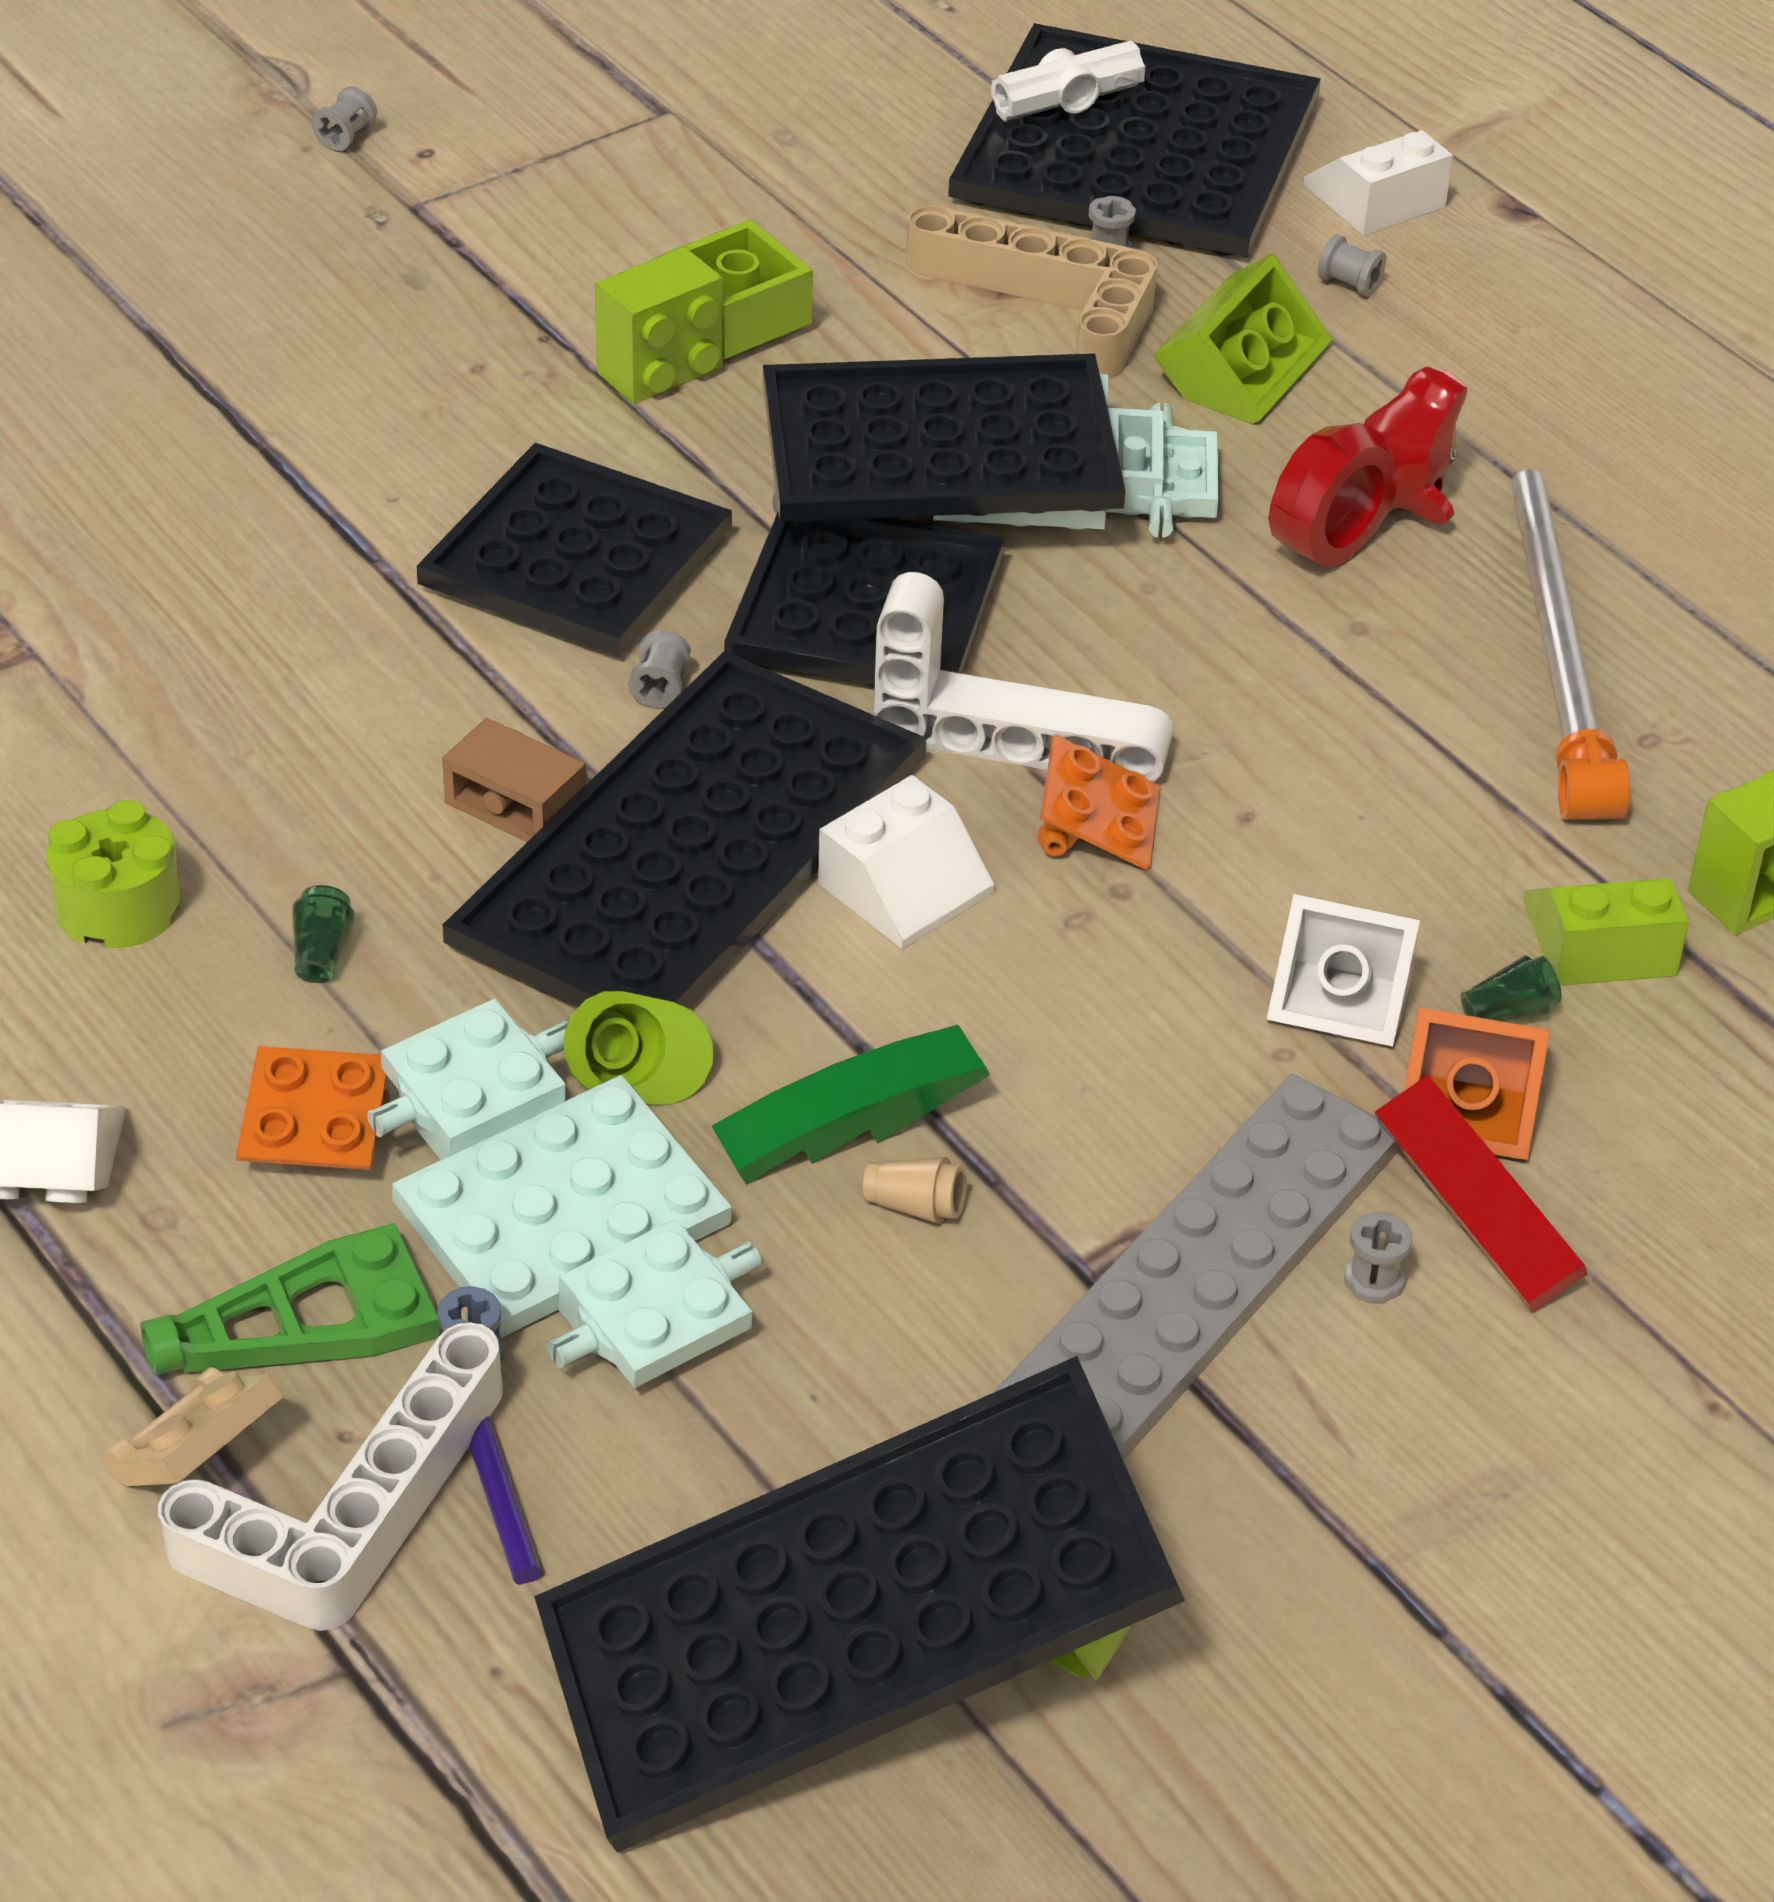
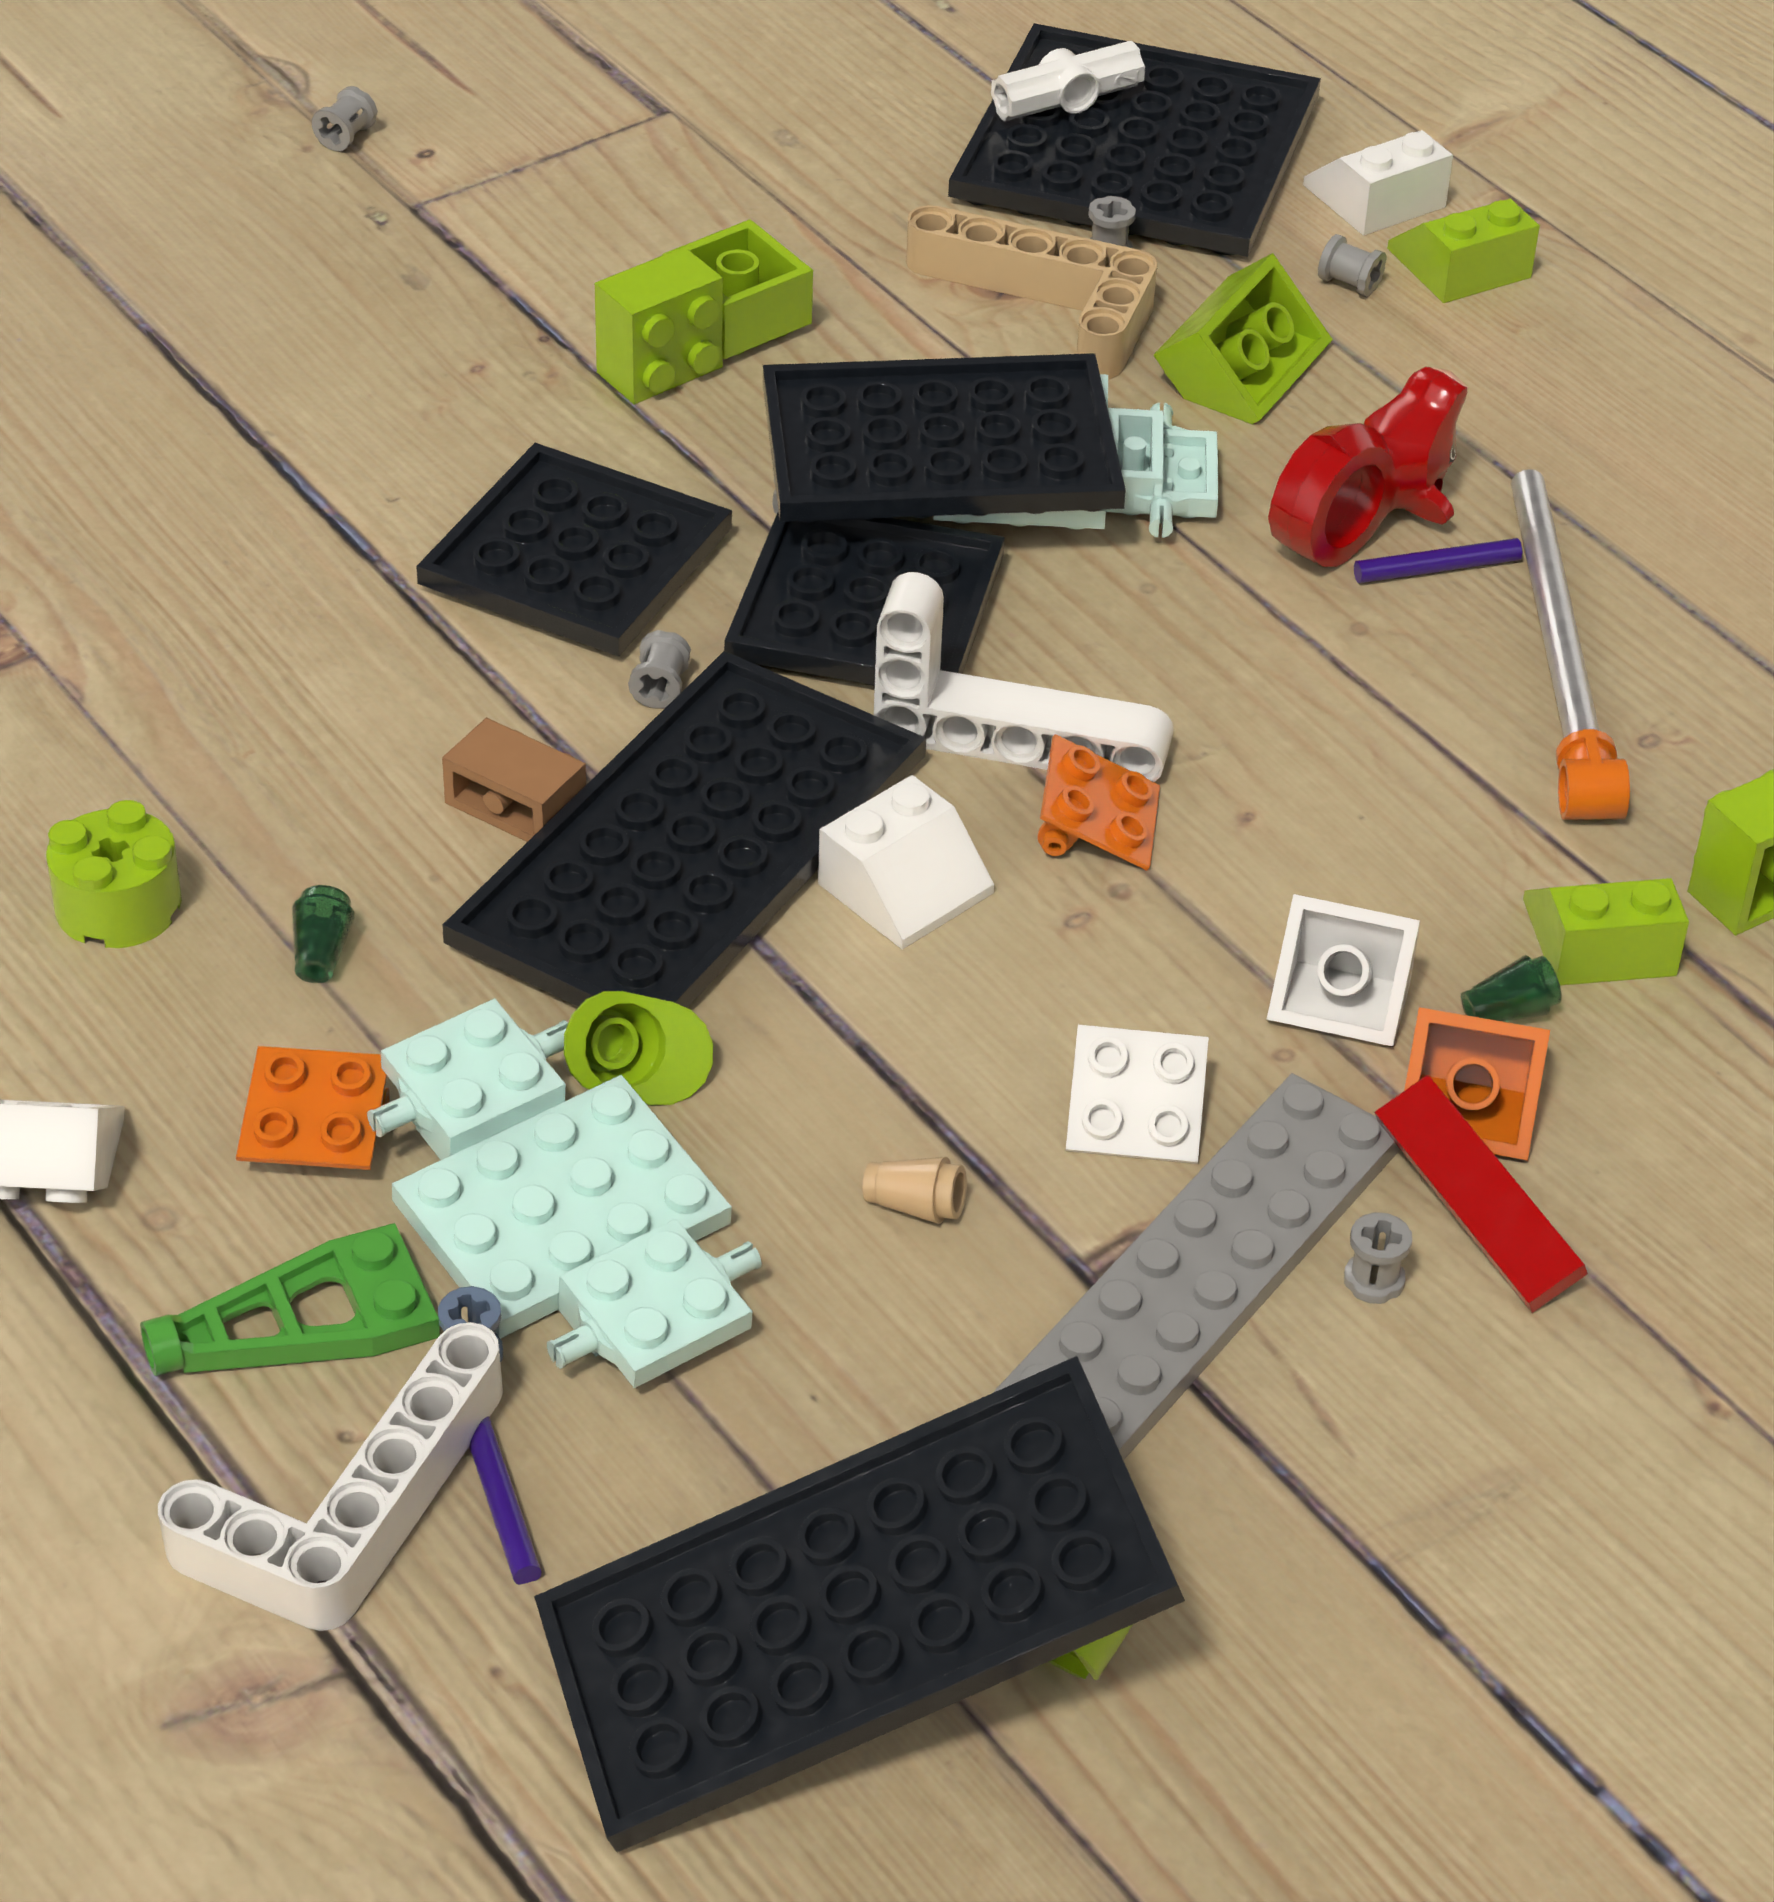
(191, 1428): tan plate -> none
(860, 1094): green slope -> none
(1137, 1094): none -> white hinge
(1437, 560): none -> dark purple bar
(1470, 250): none -> lime slope

